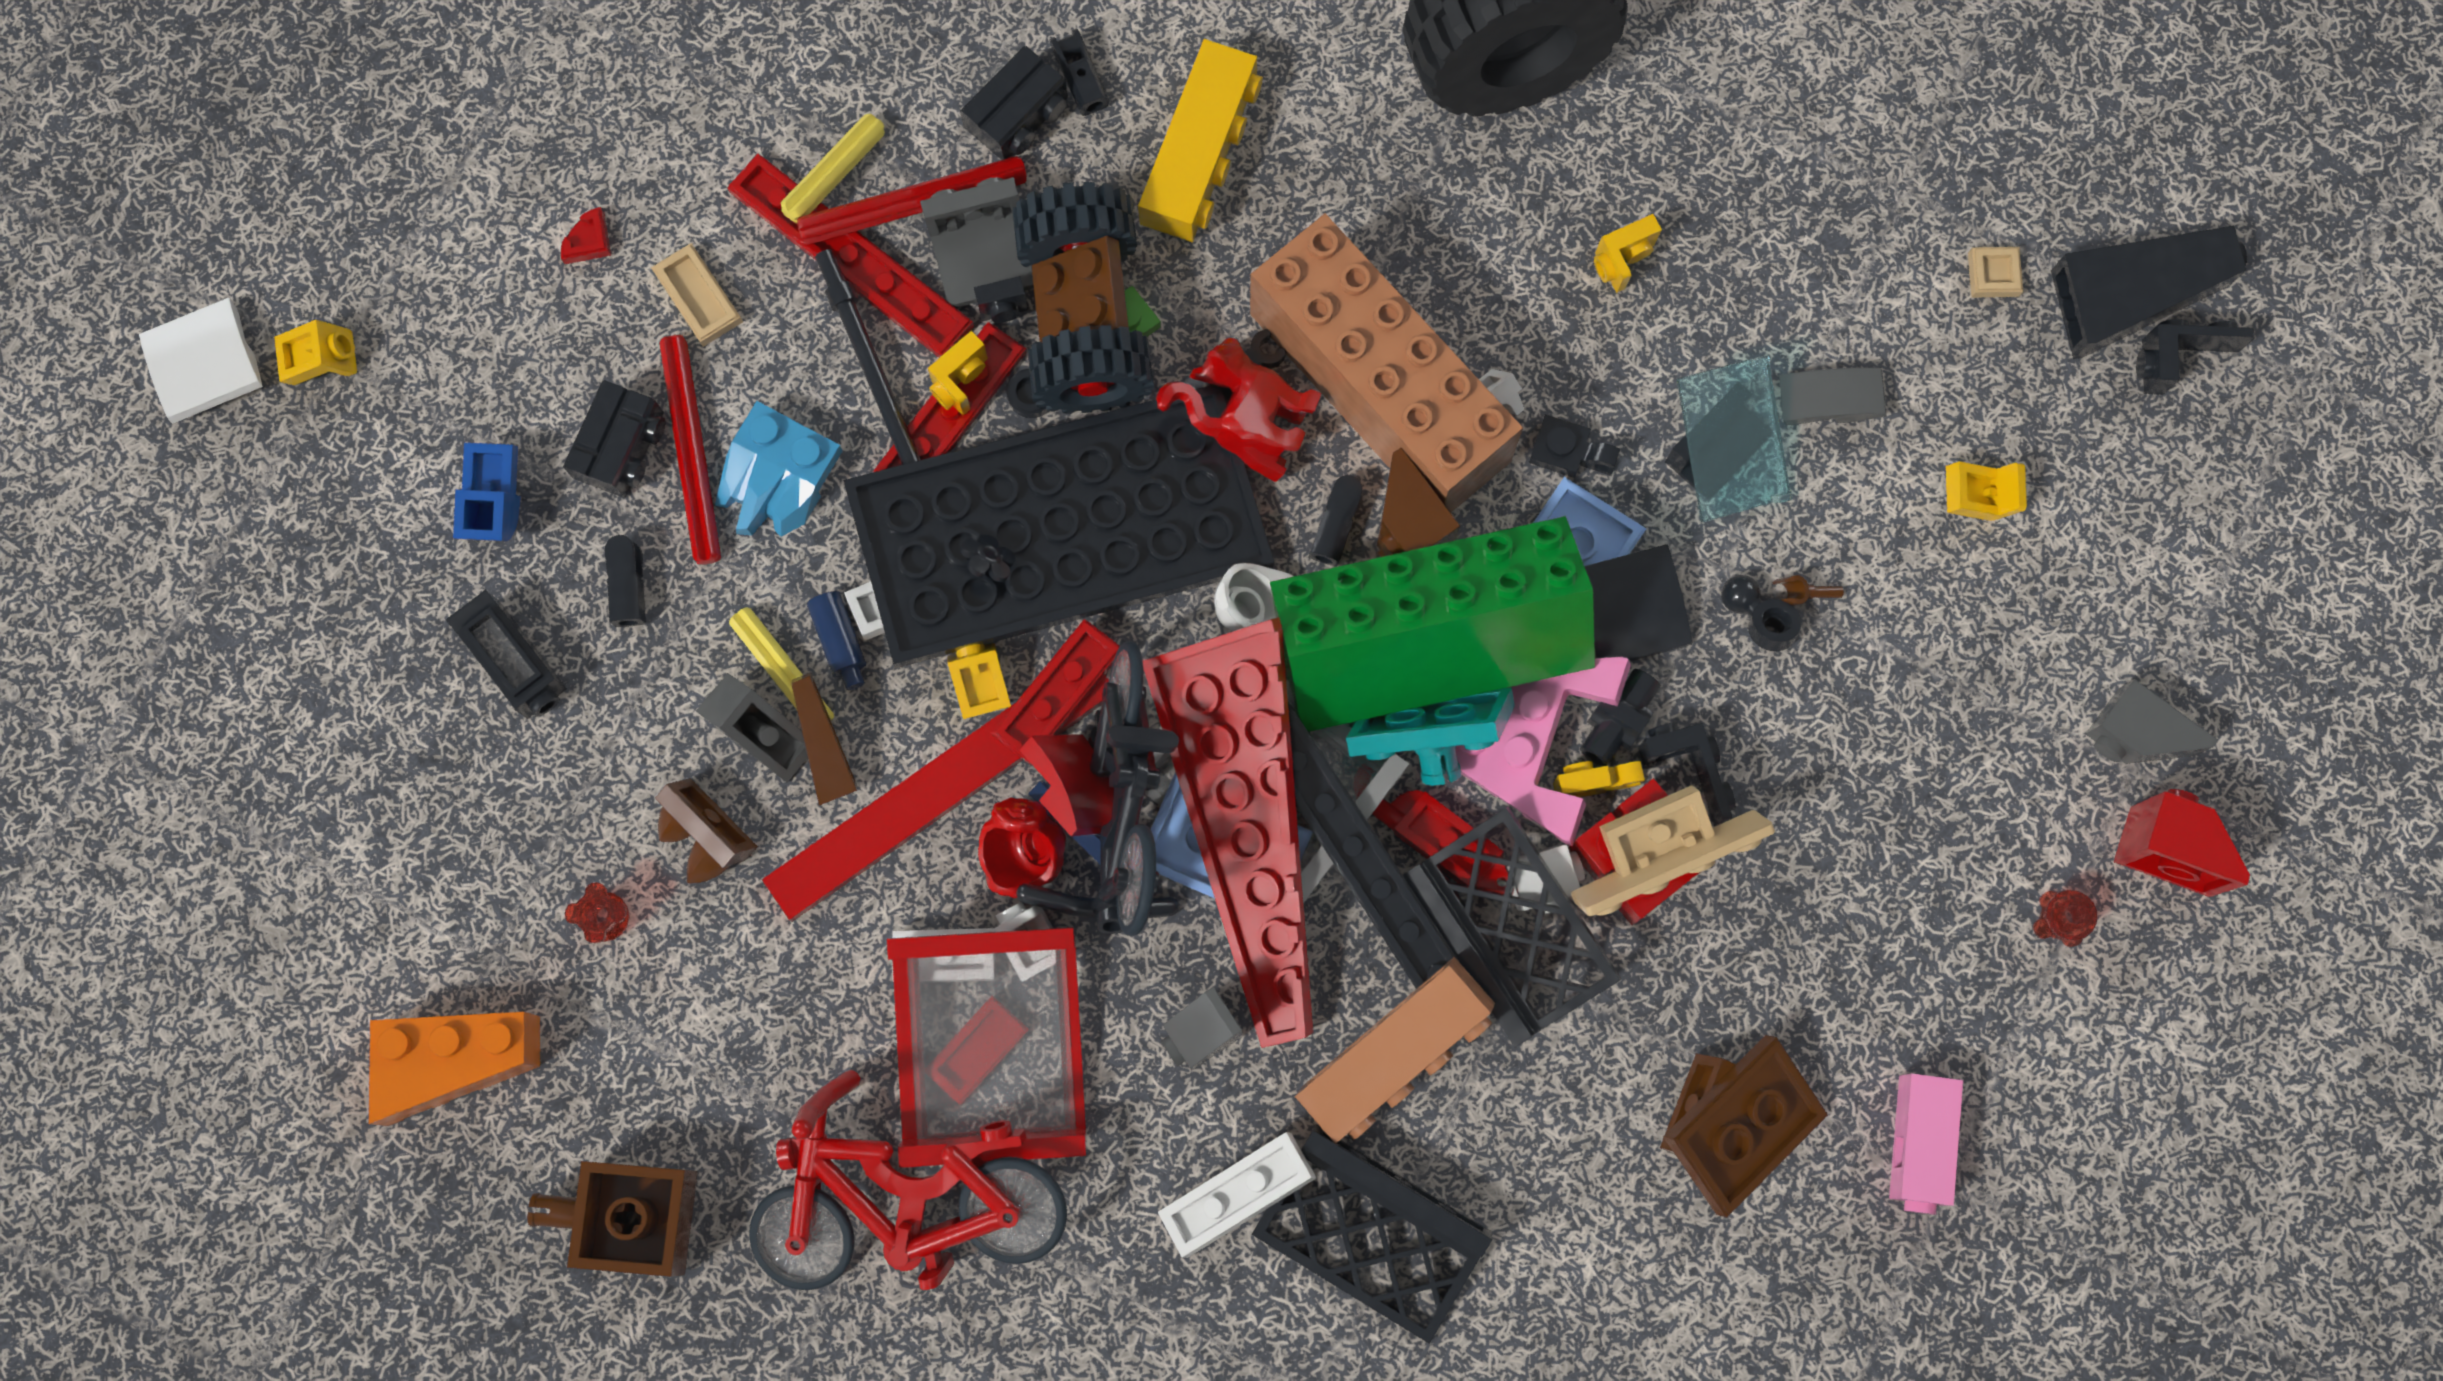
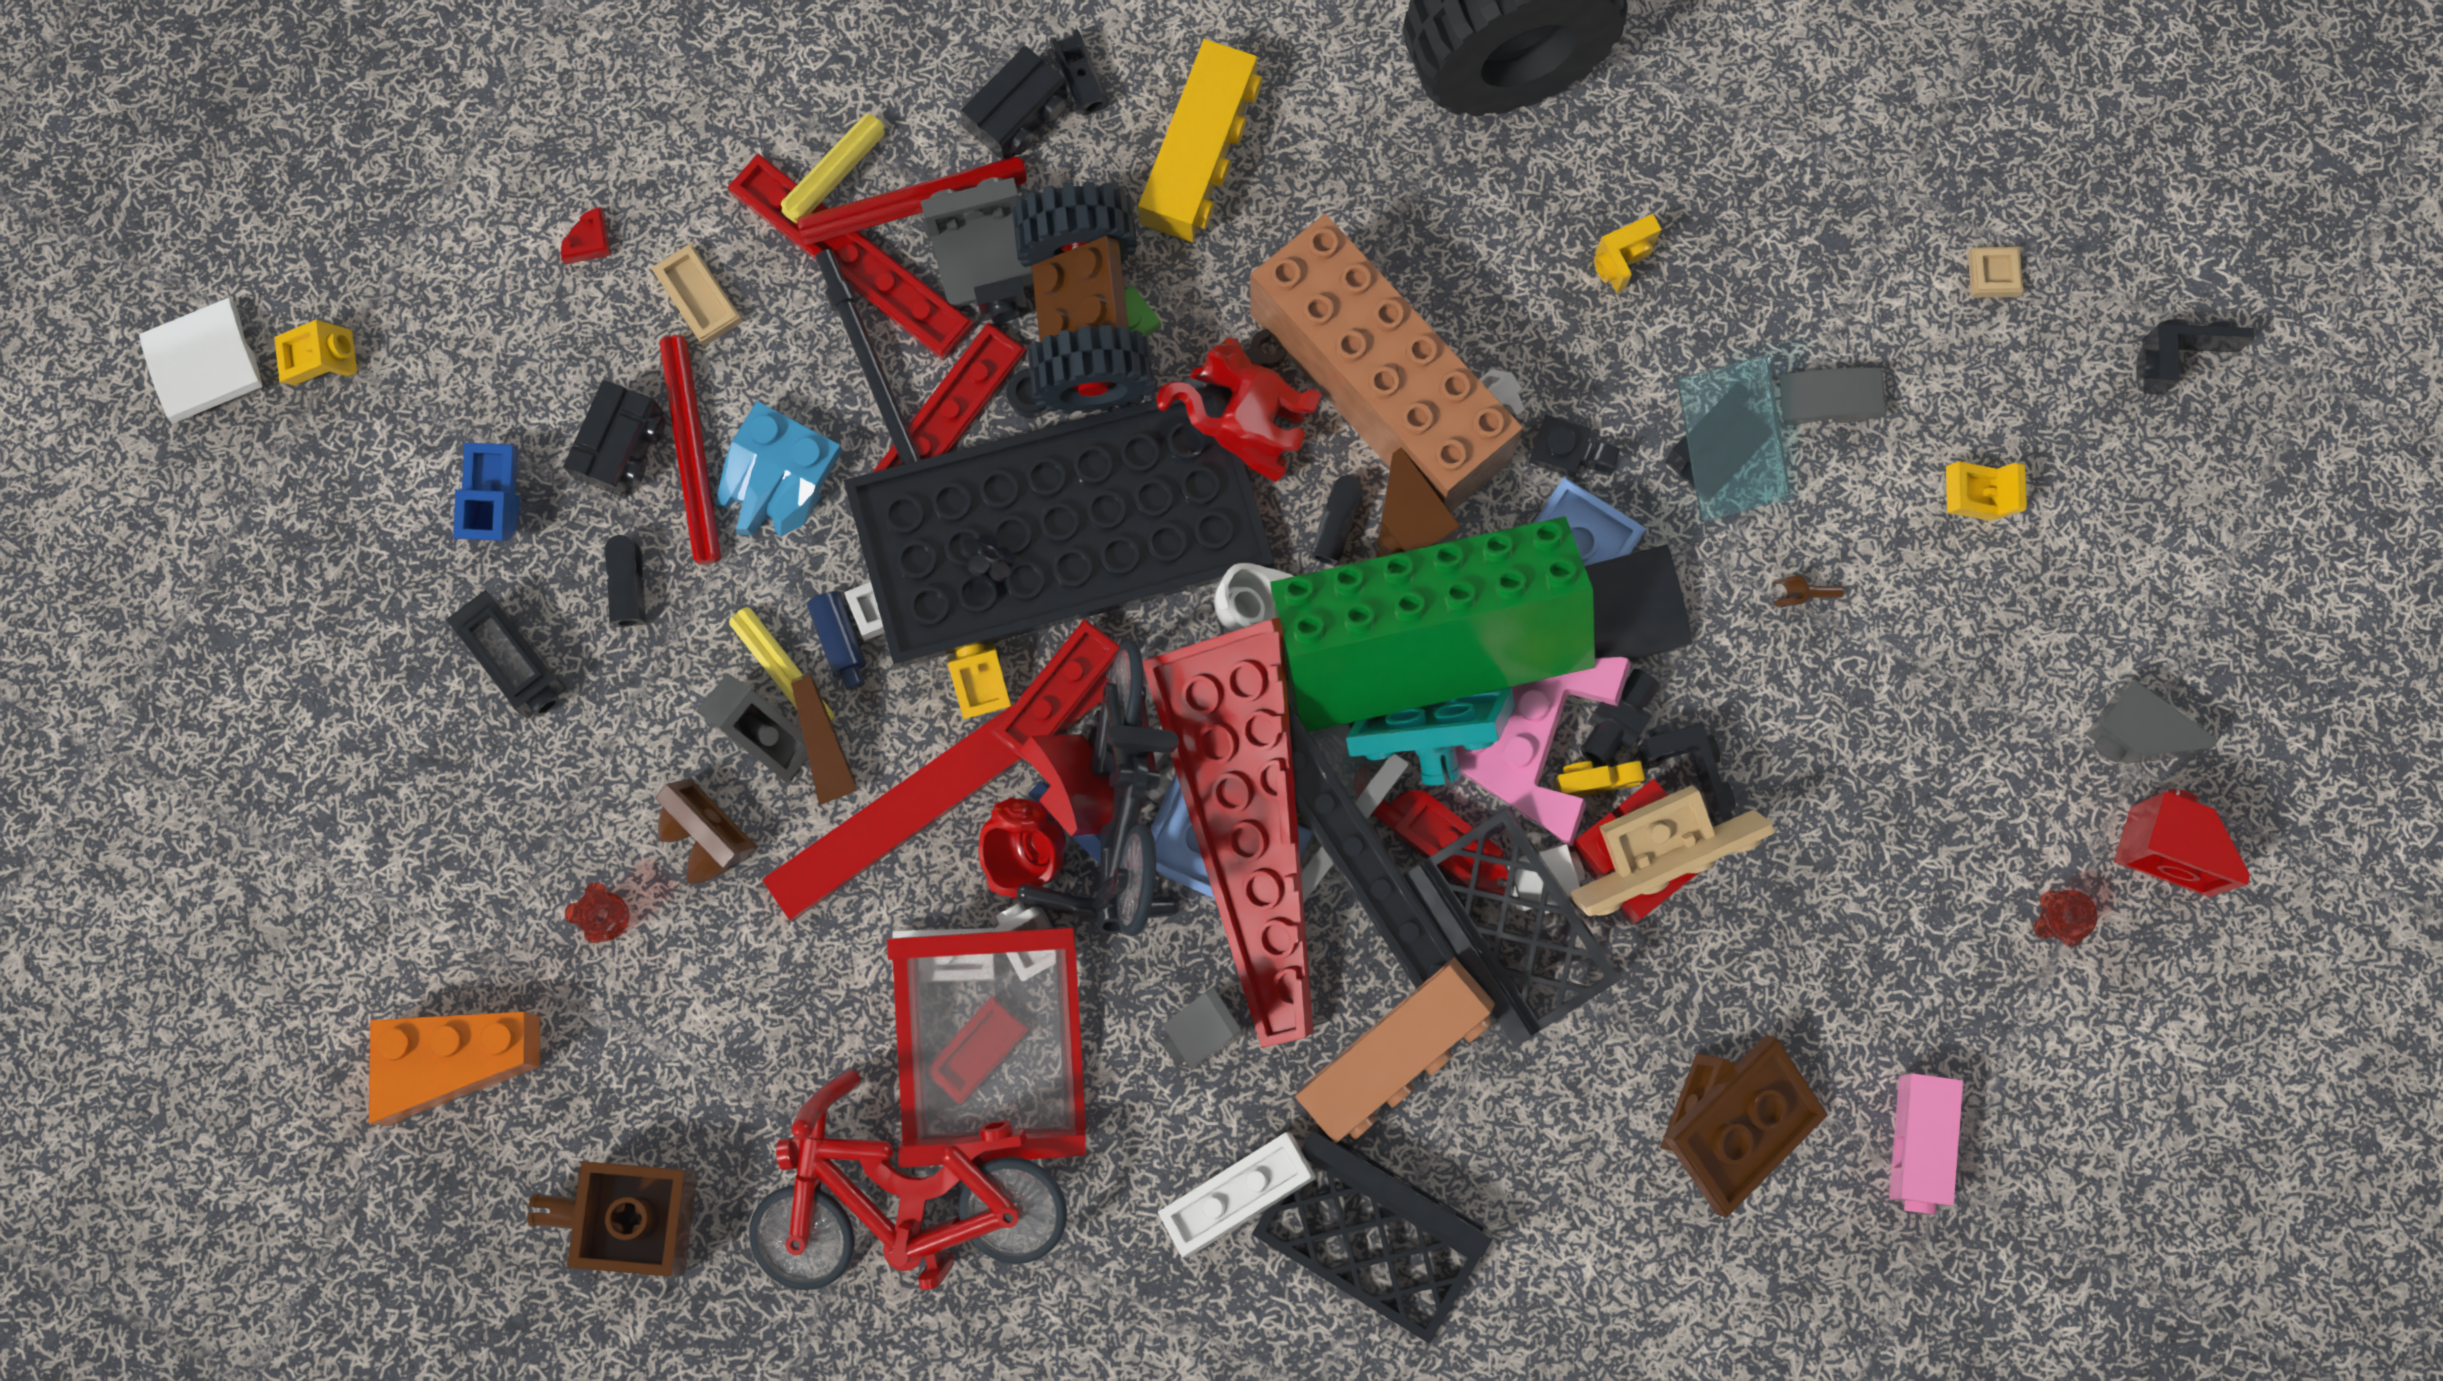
(957, 365): yellow bracket -> none
(1742, 595): black plate -> none
(2135, 284): black slope -> none

